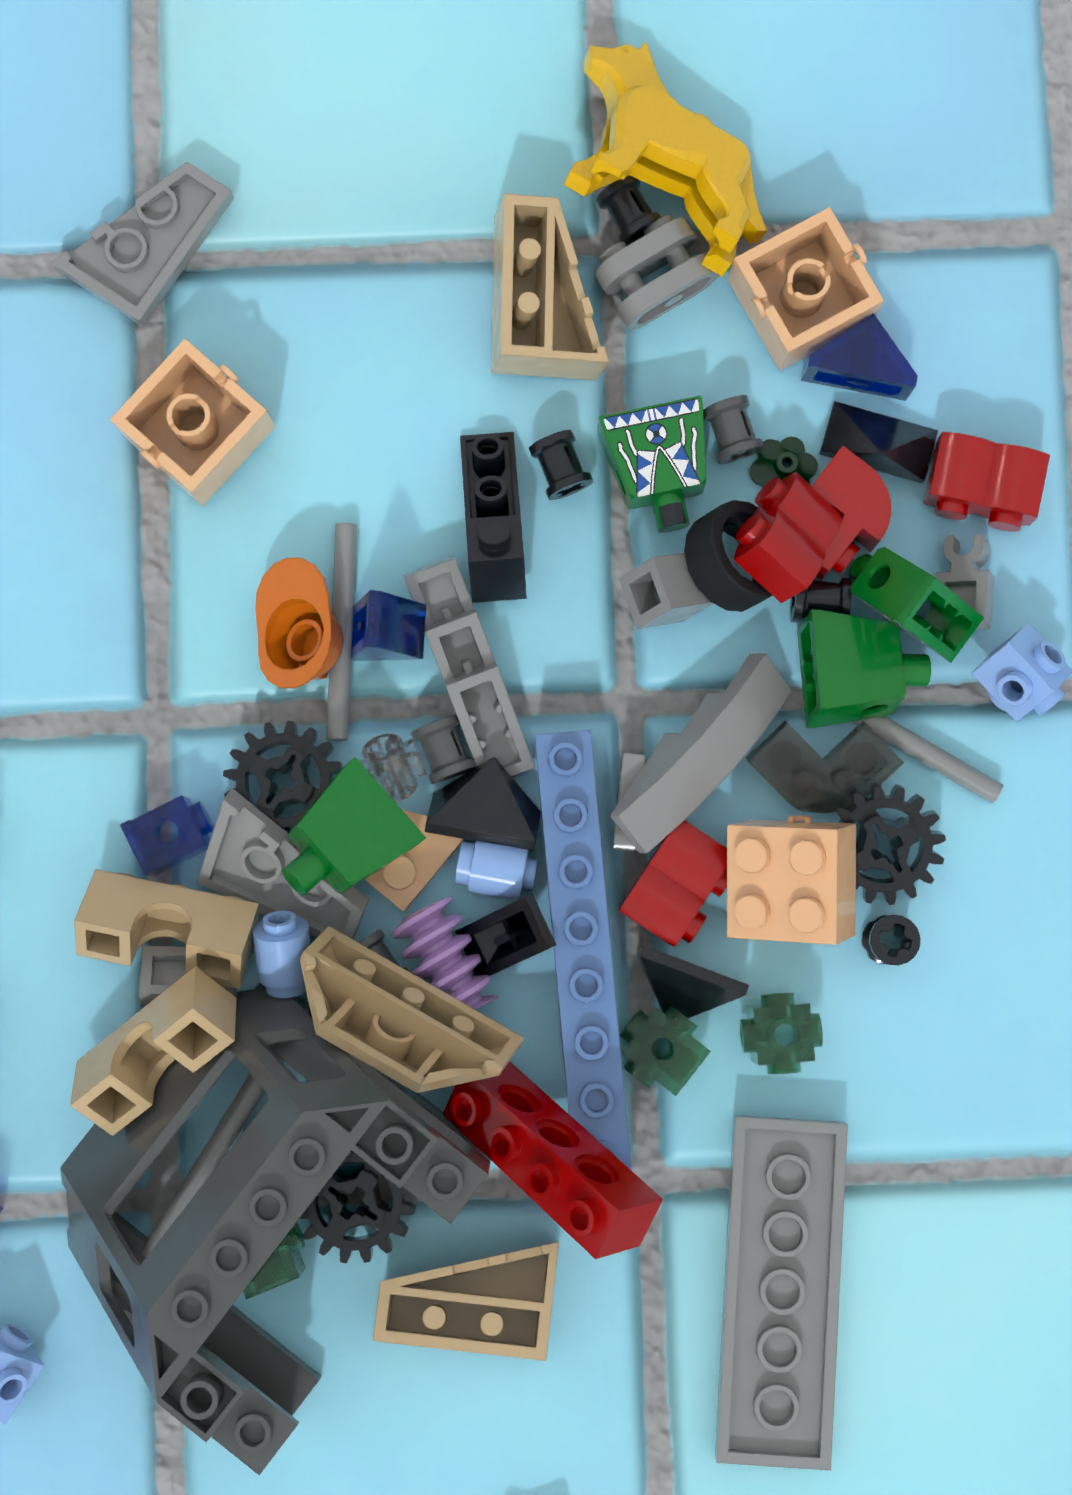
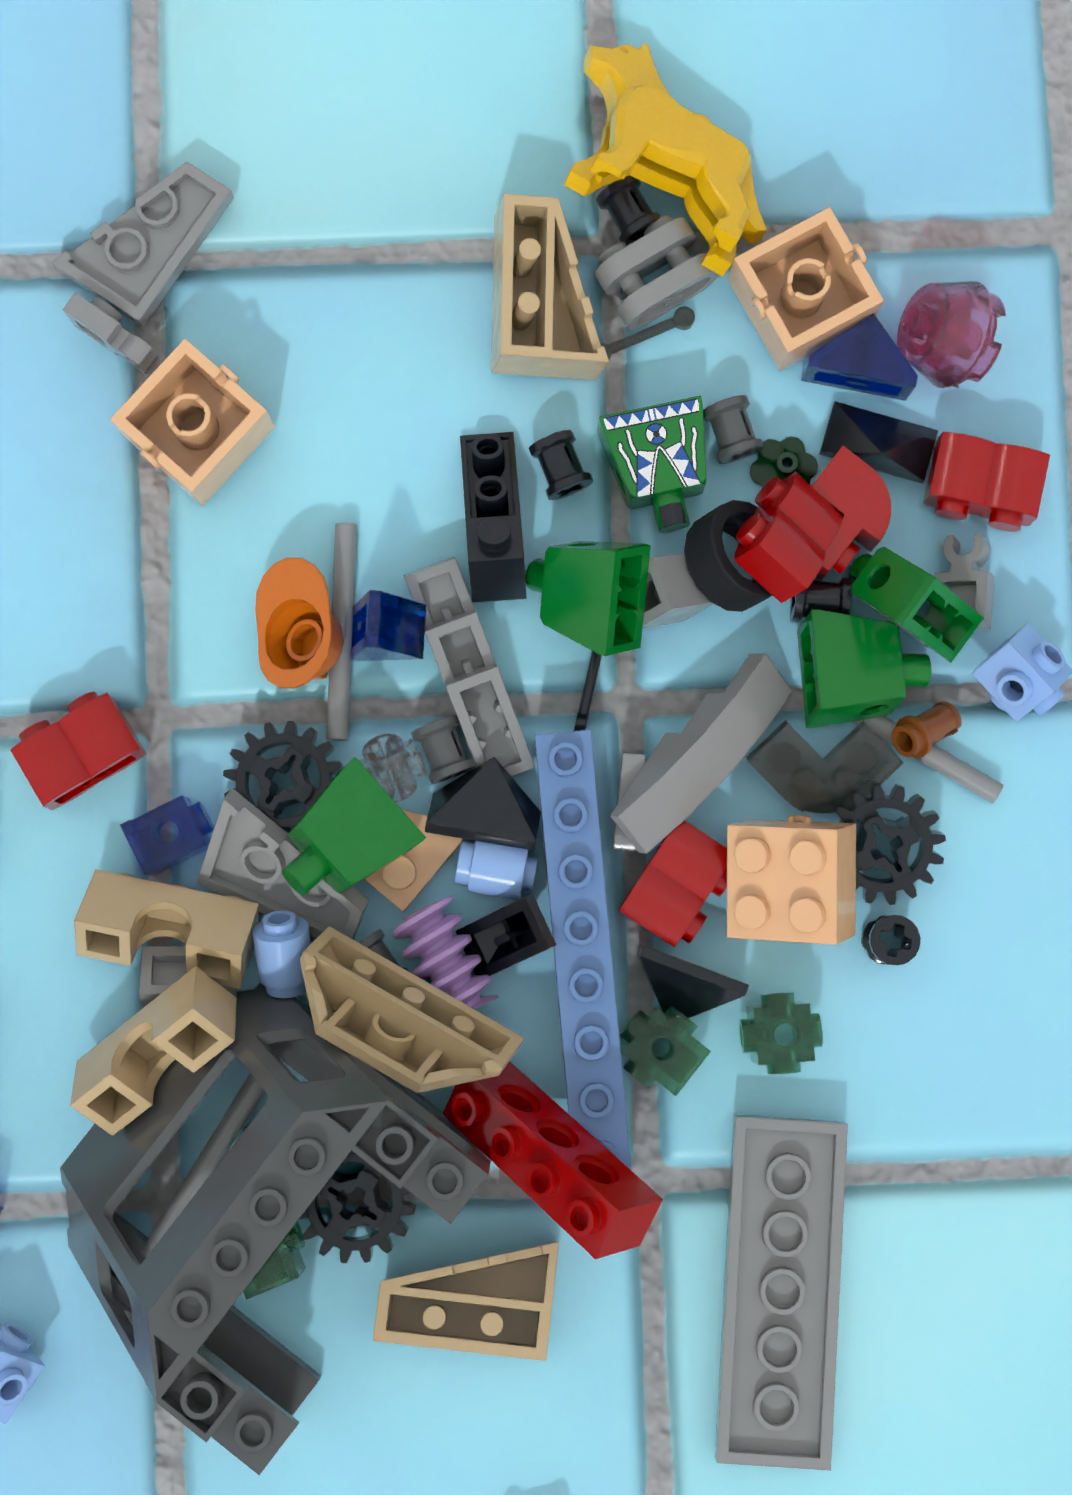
(77, 750): none -> red brick
(102, 324): none -> light grey plate
(588, 691): none -> black hinge
(593, 593): none -> green torso
(682, 319): none -> clear smoke hinge
(916, 734): none -> dark orange pin
(951, 332): none -> clear pink cone

